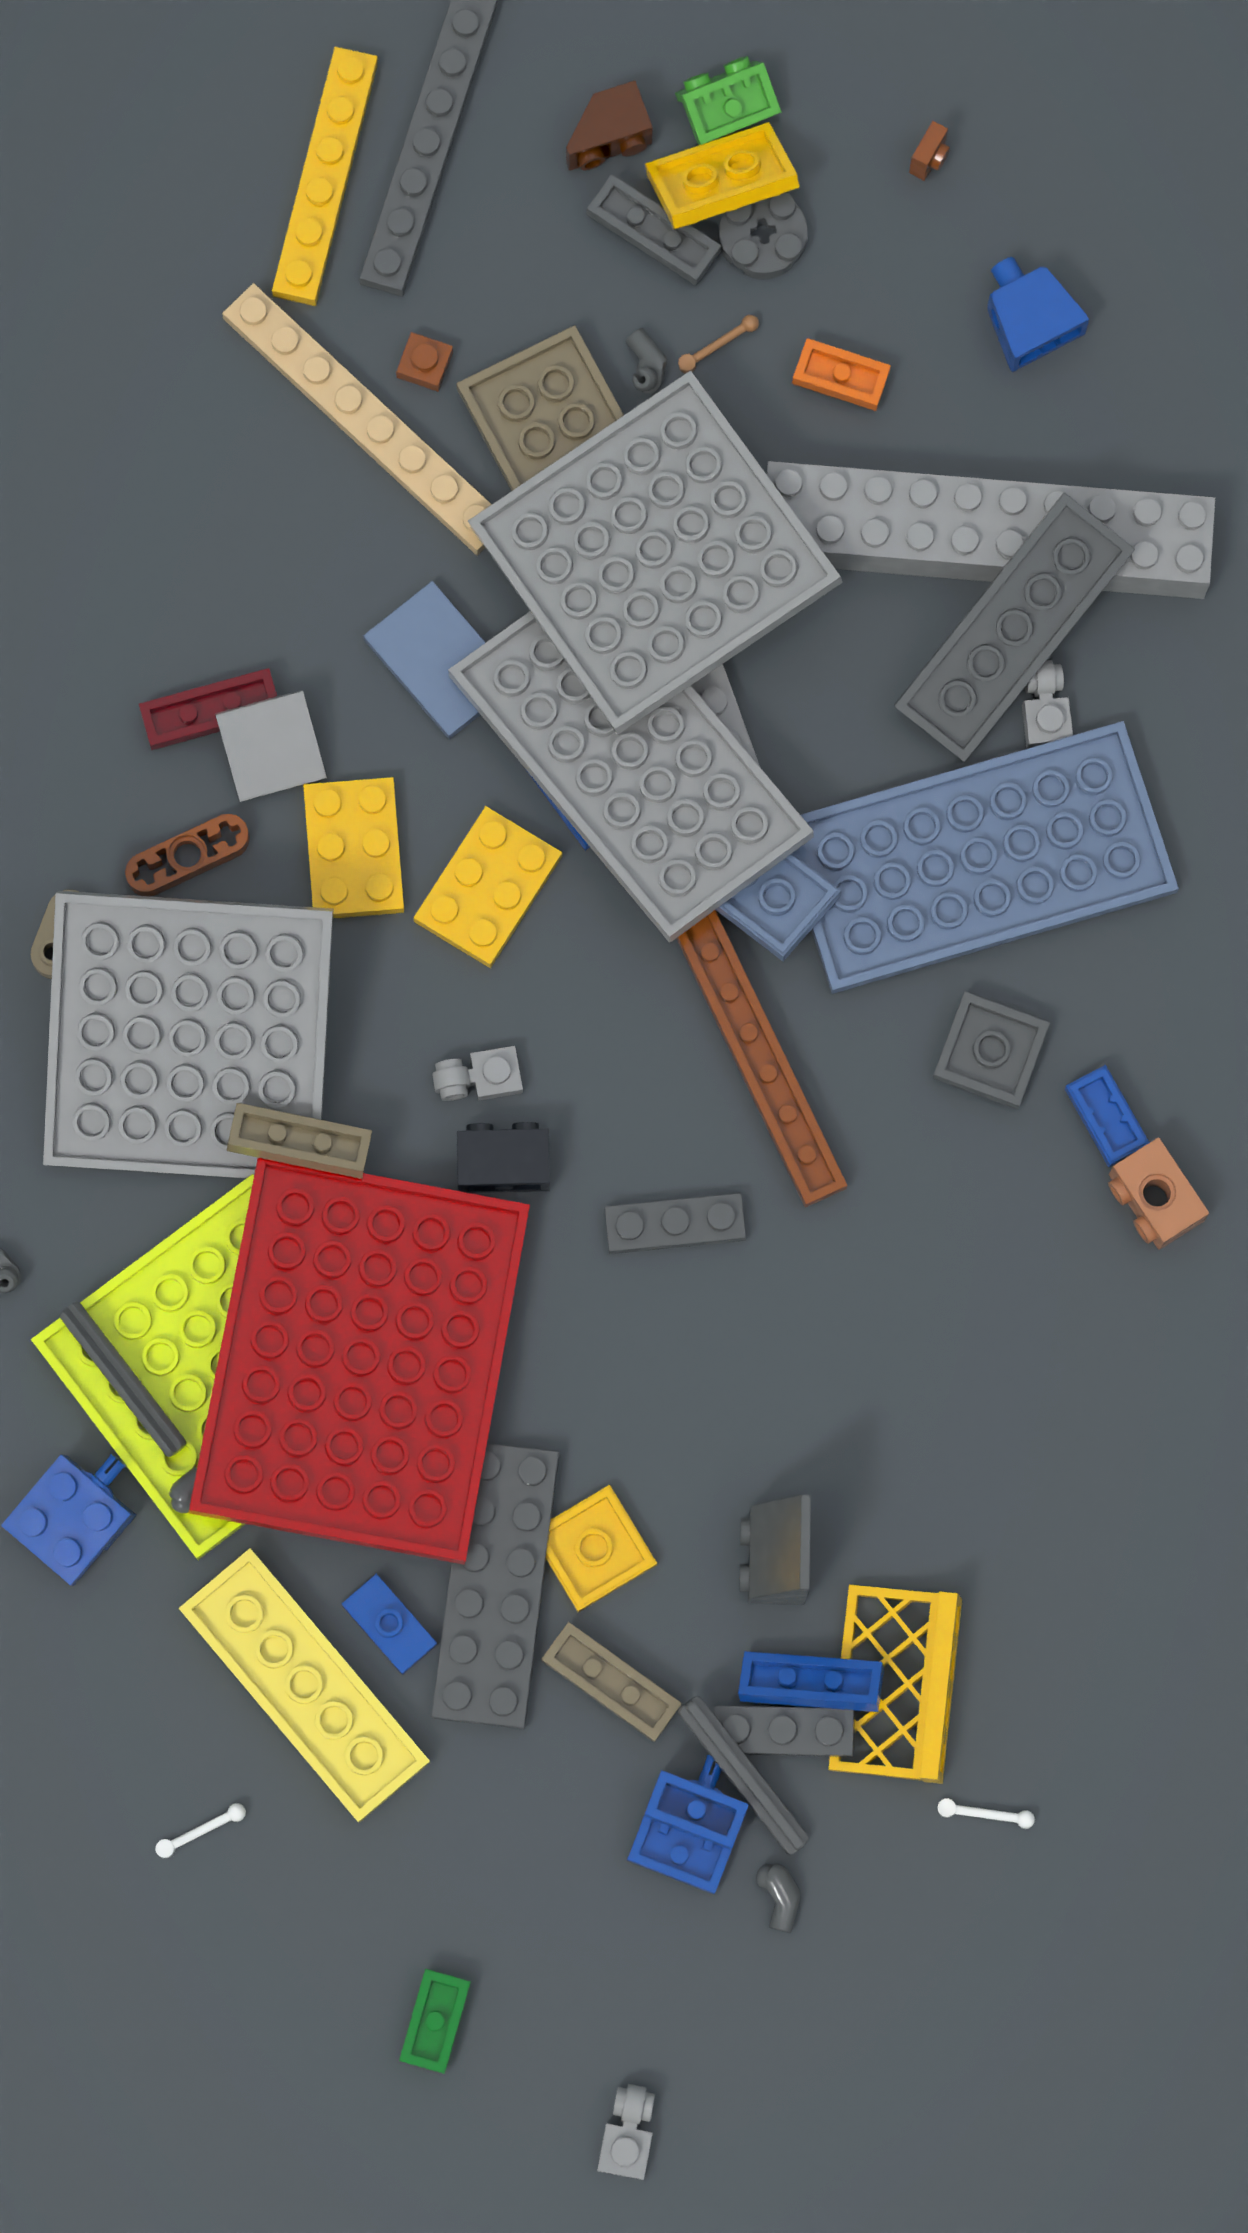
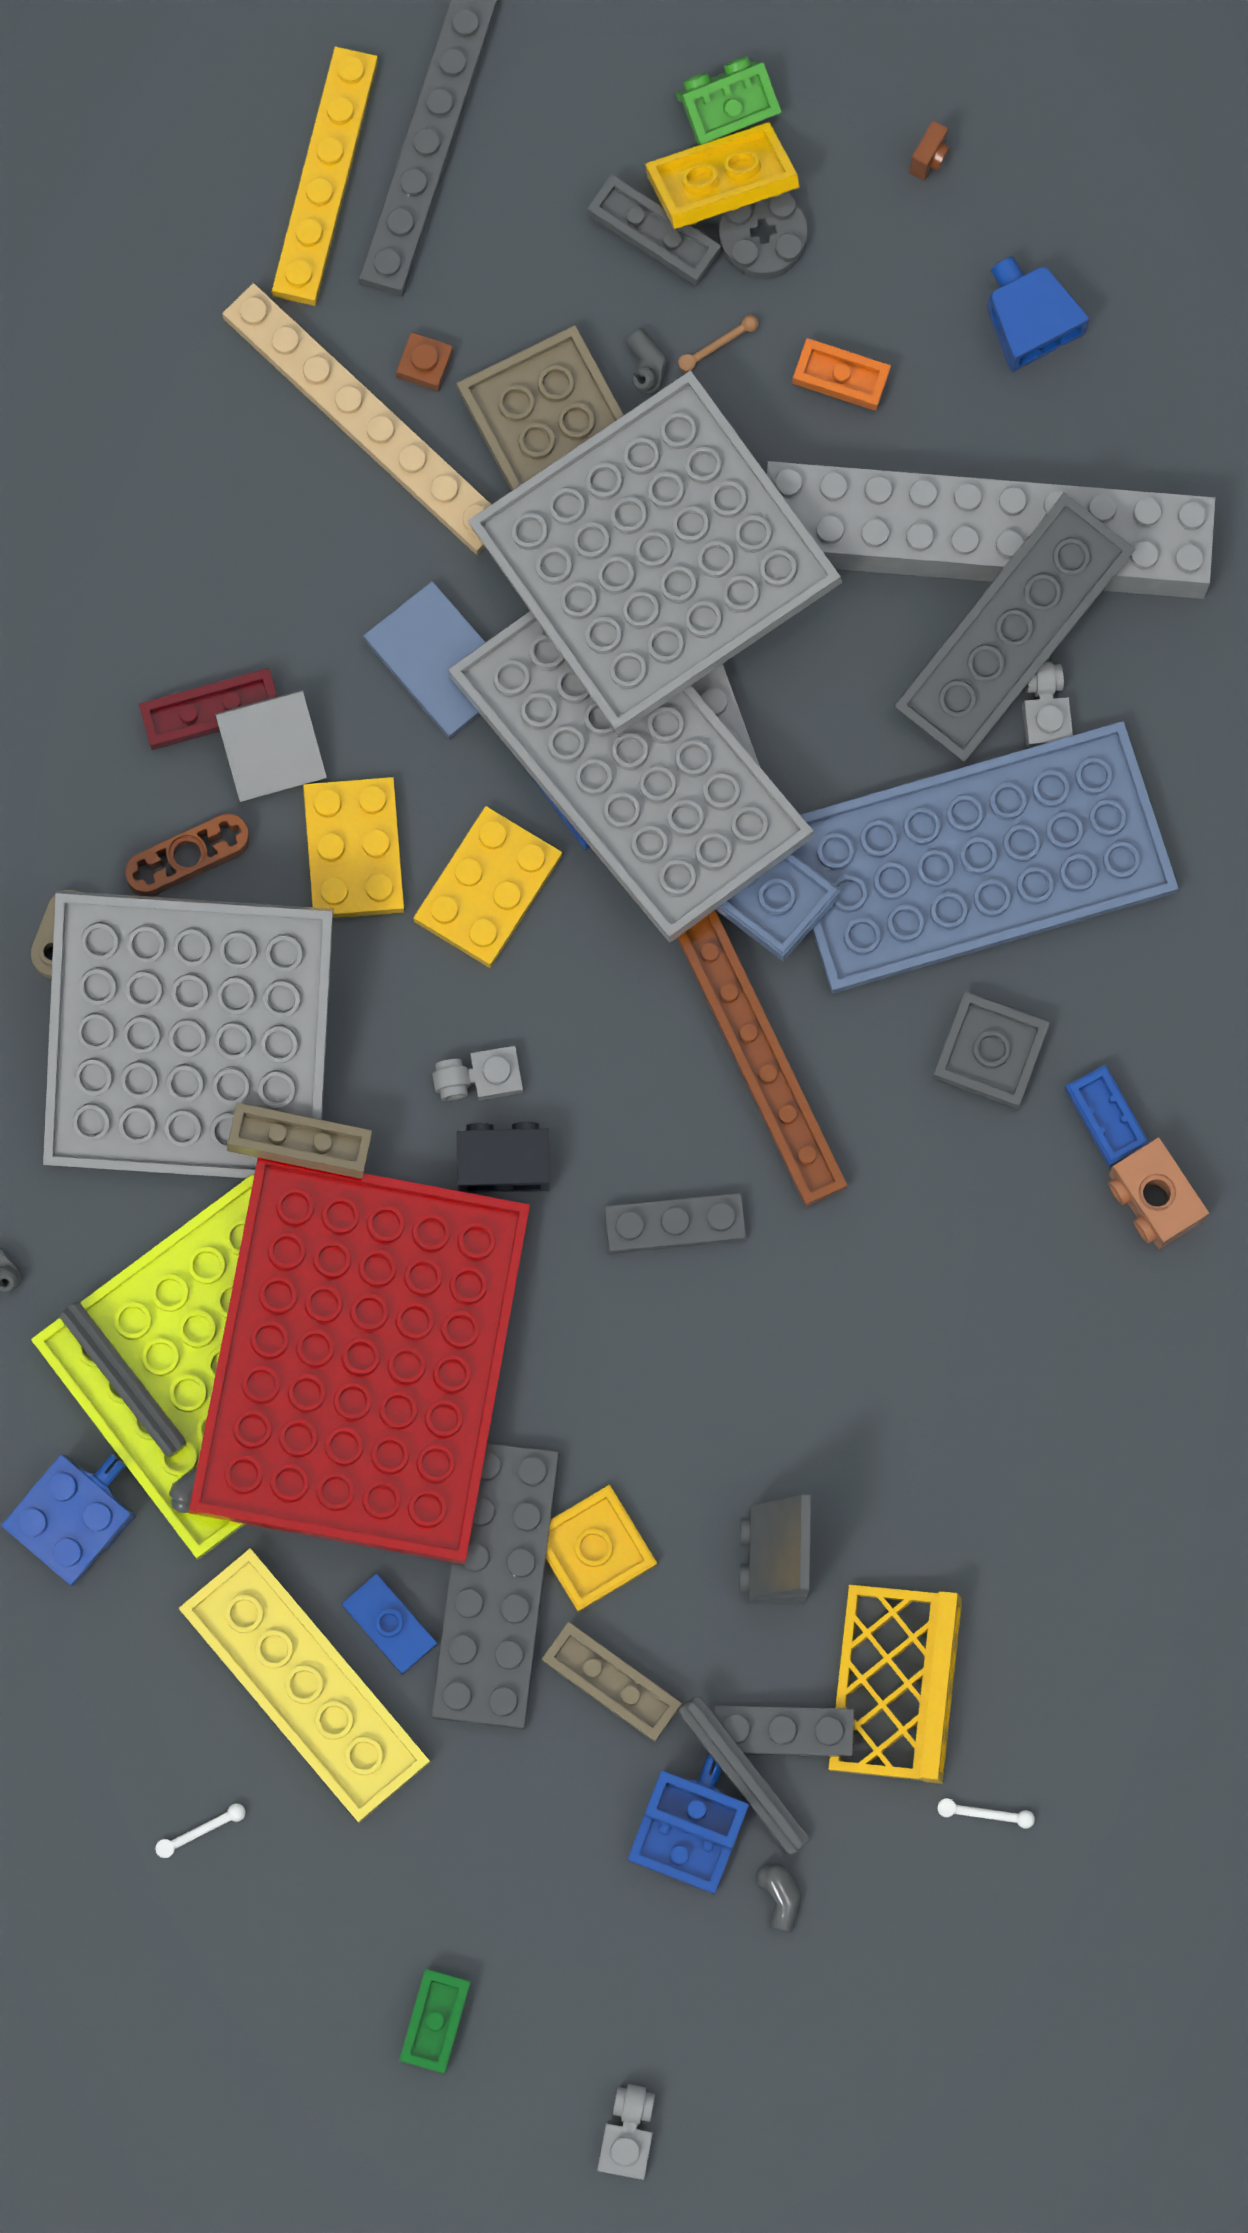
(610, 126): reddish brown slope -> none
(811, 1681): blue plate -> none

